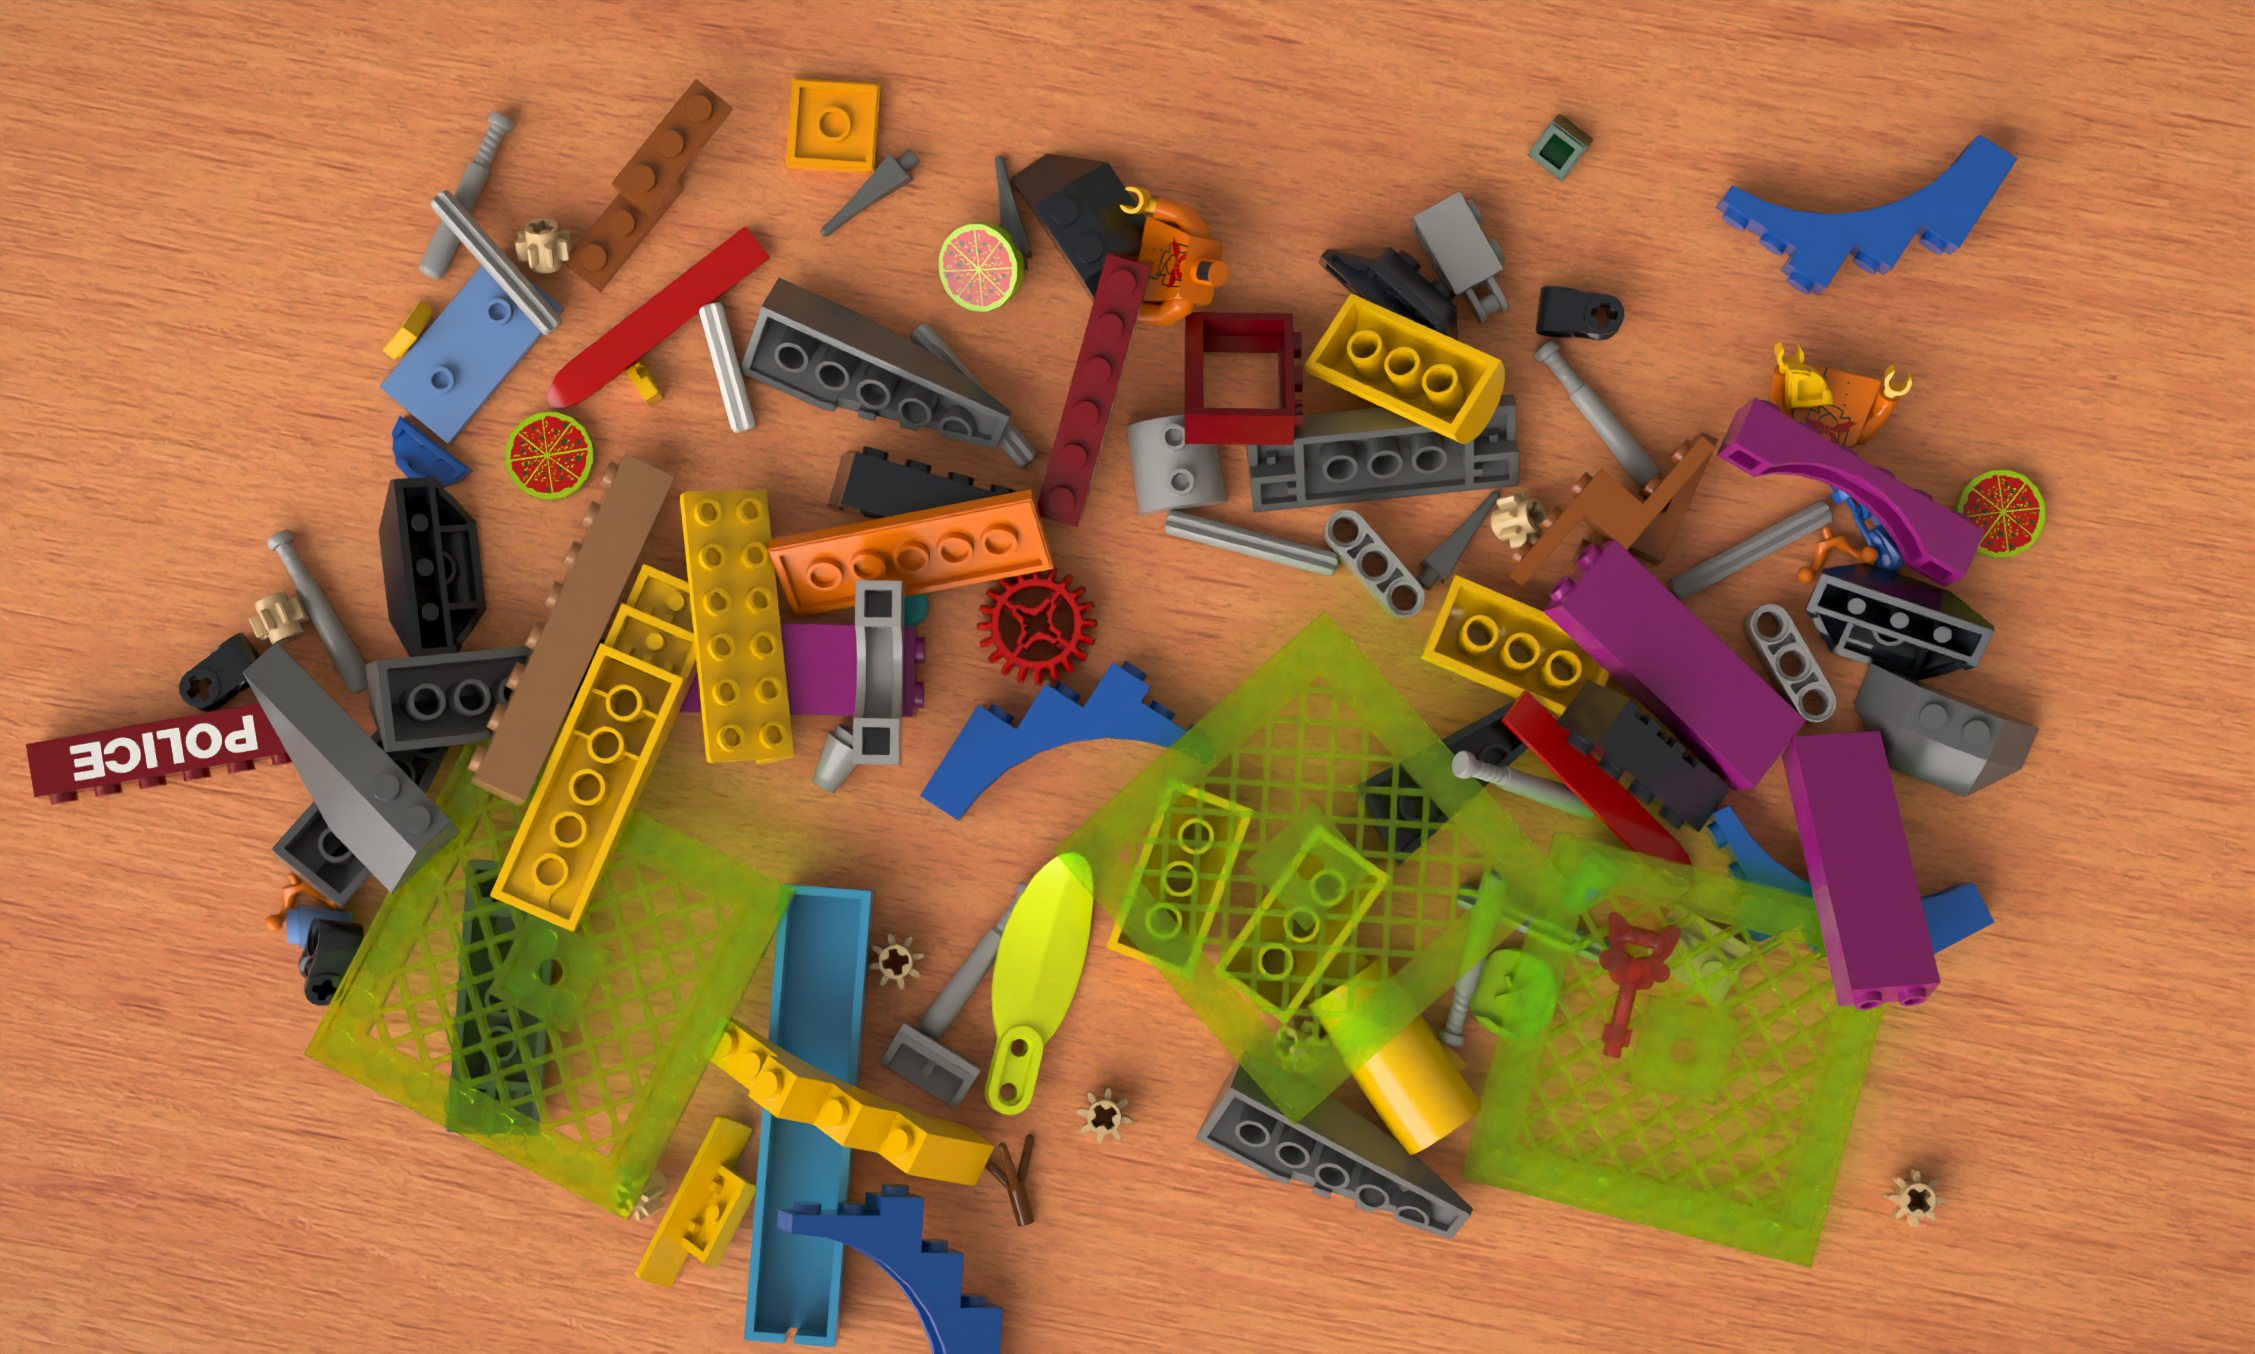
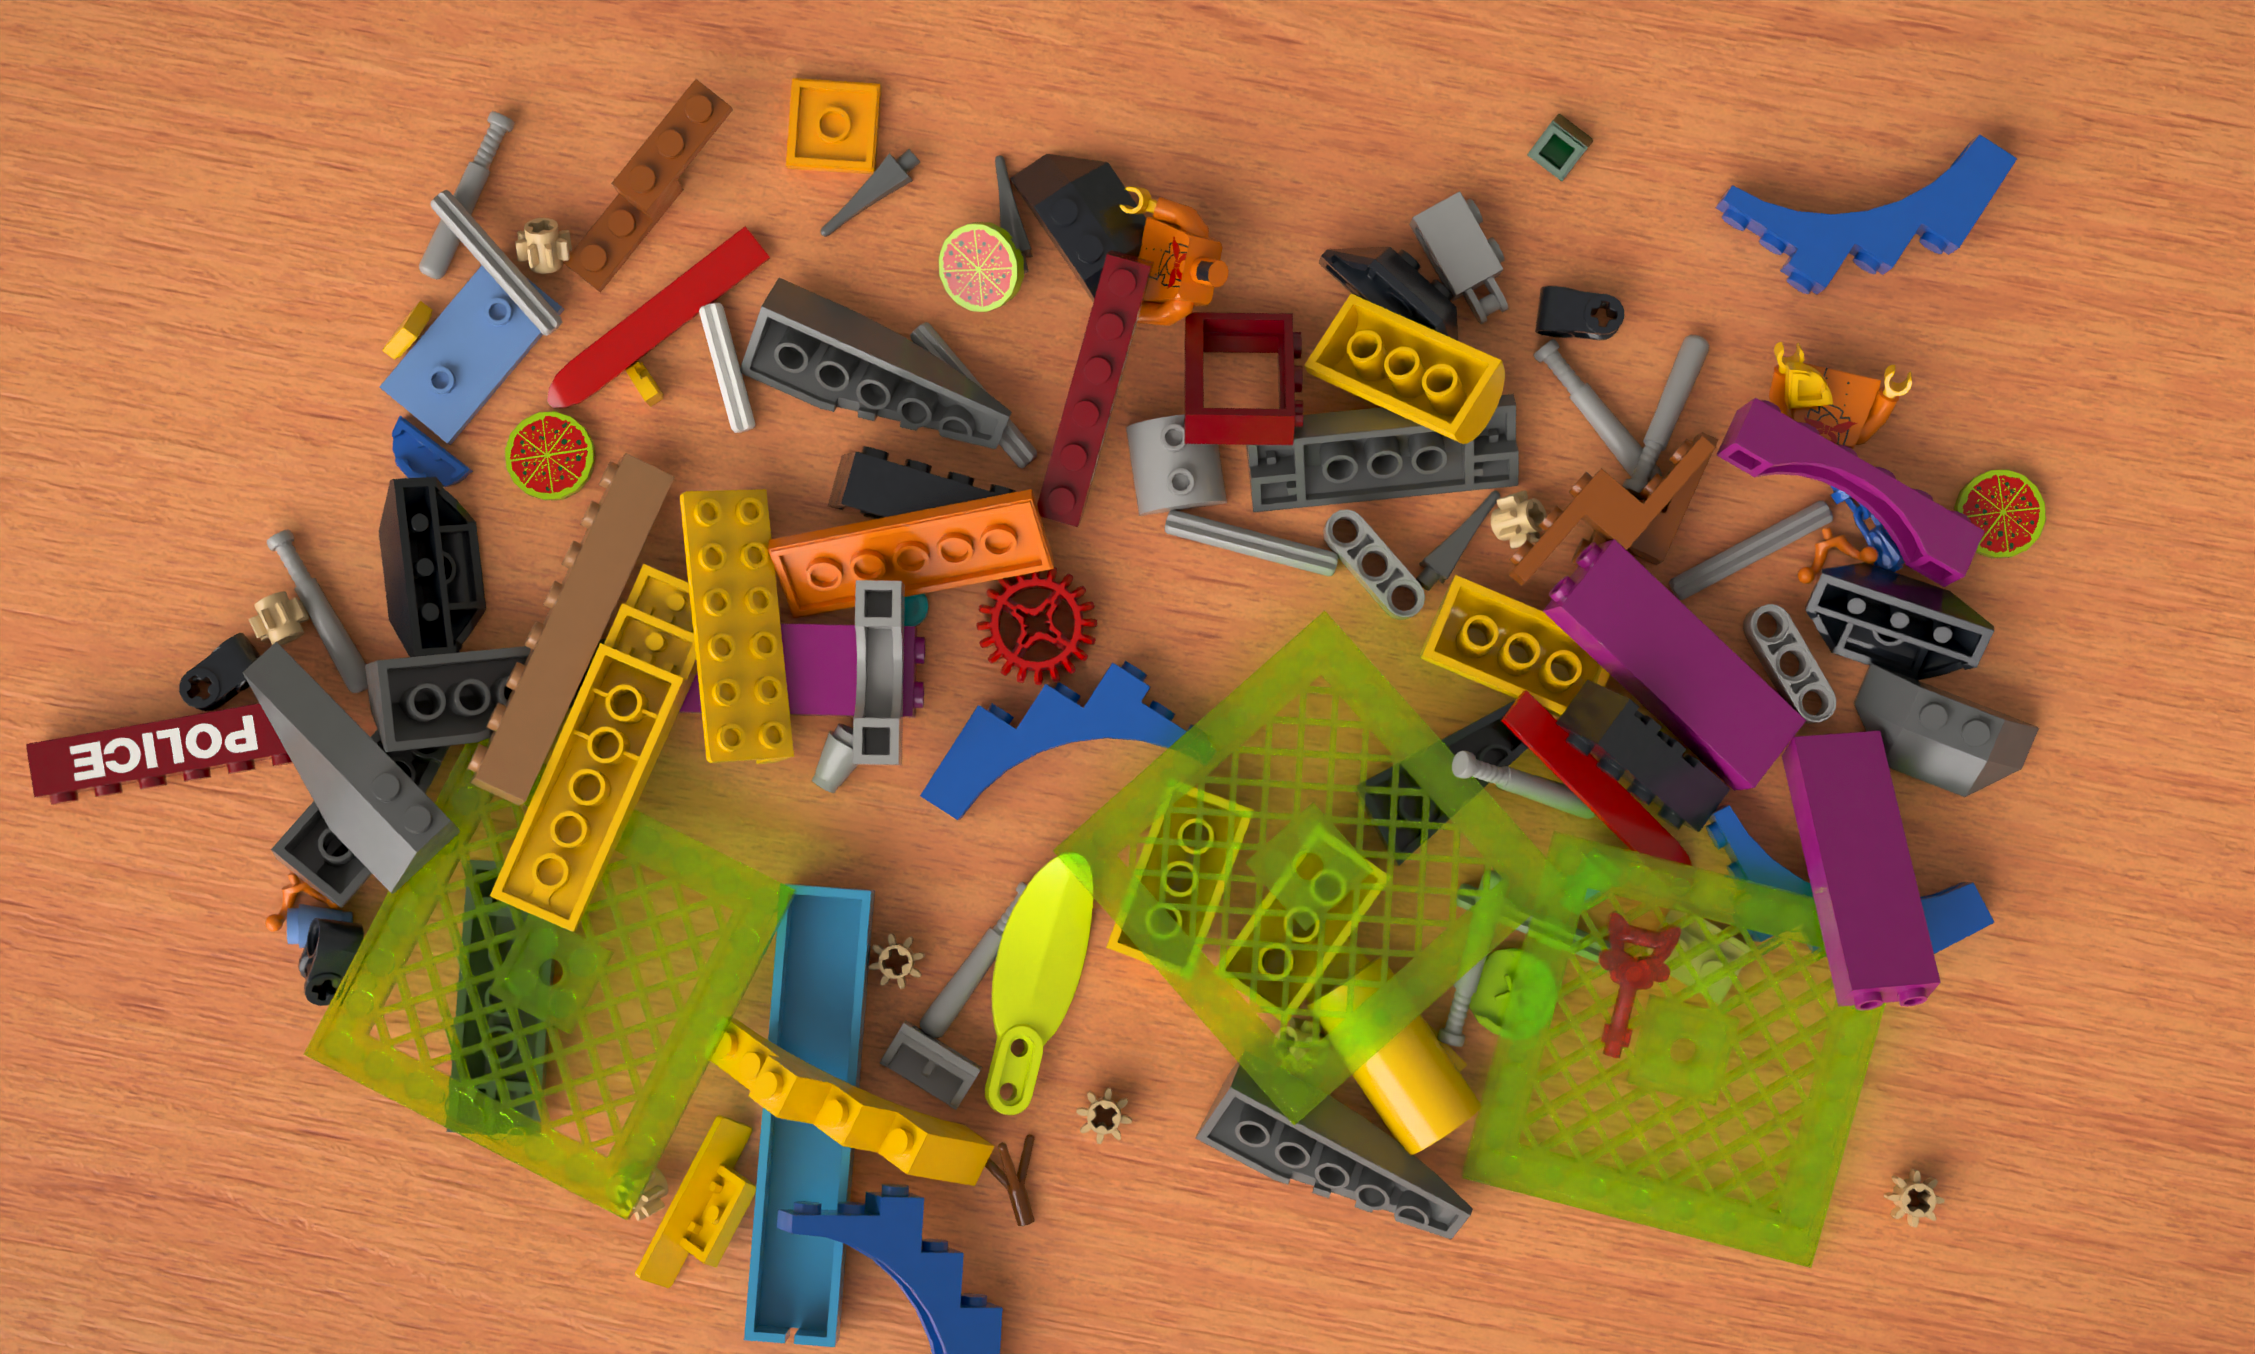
(1674, 396): none -> light grey piece

